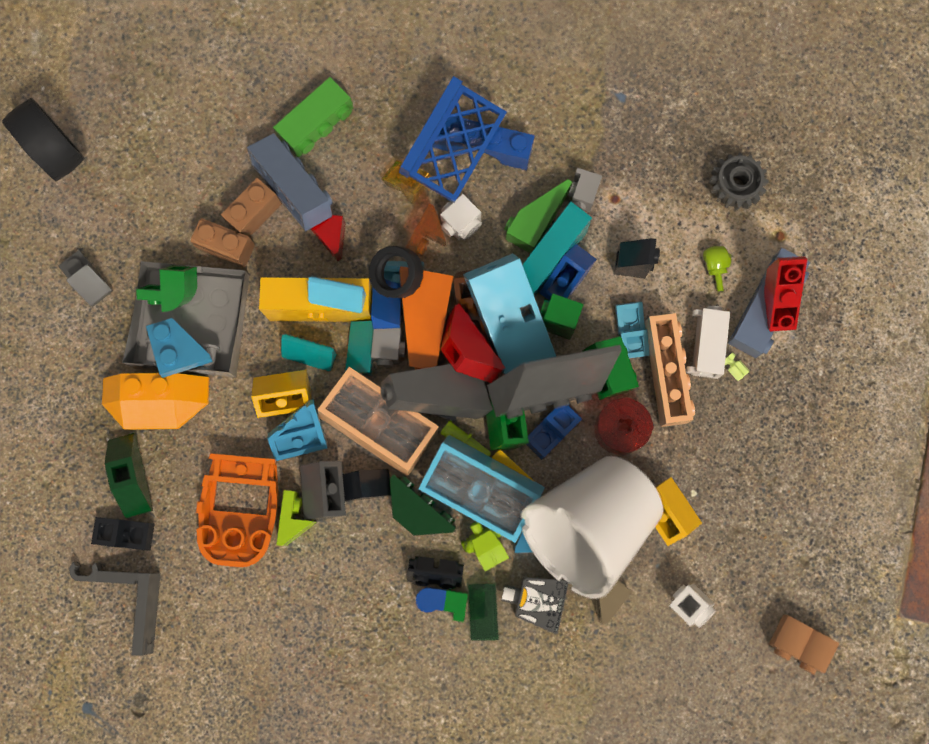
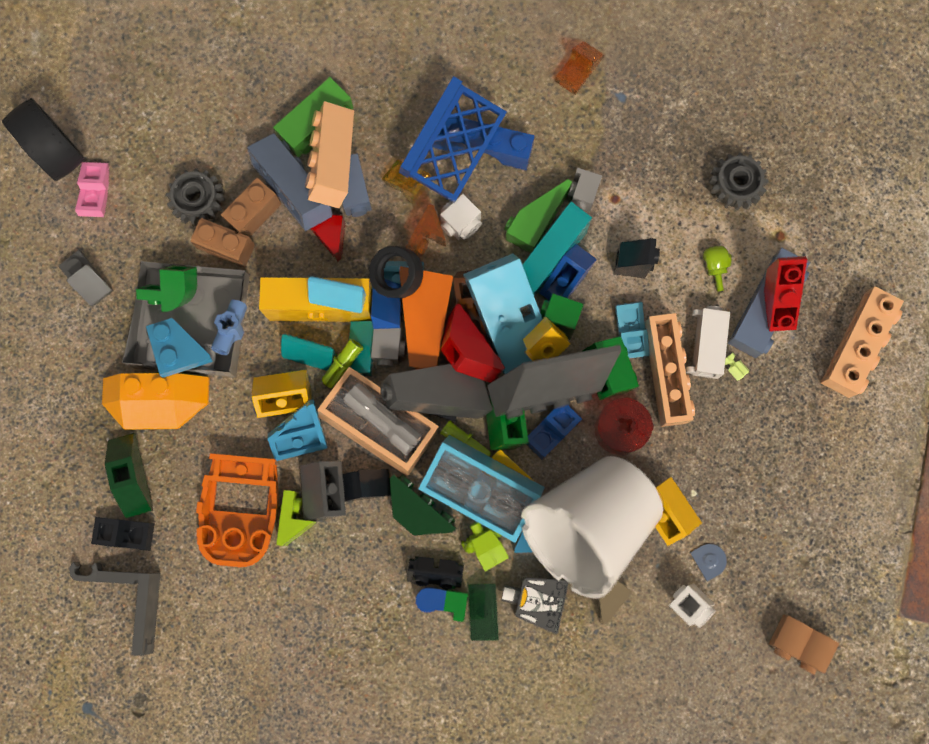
(93, 186): none -> bright pink slope
(185, 187): none -> dark grey gear
(226, 337): none -> medium blue axle
(330, 155): none -> light nougat brick
(342, 363): none -> lime axle
(357, 199): none -> sand blue brick
(397, 432): none -> light grey axle
(545, 341): none -> yellow brick
(579, 67): none -> clear orange slope
(710, 560): none -> sand blue piece
(862, 342): none -> light nougat brick

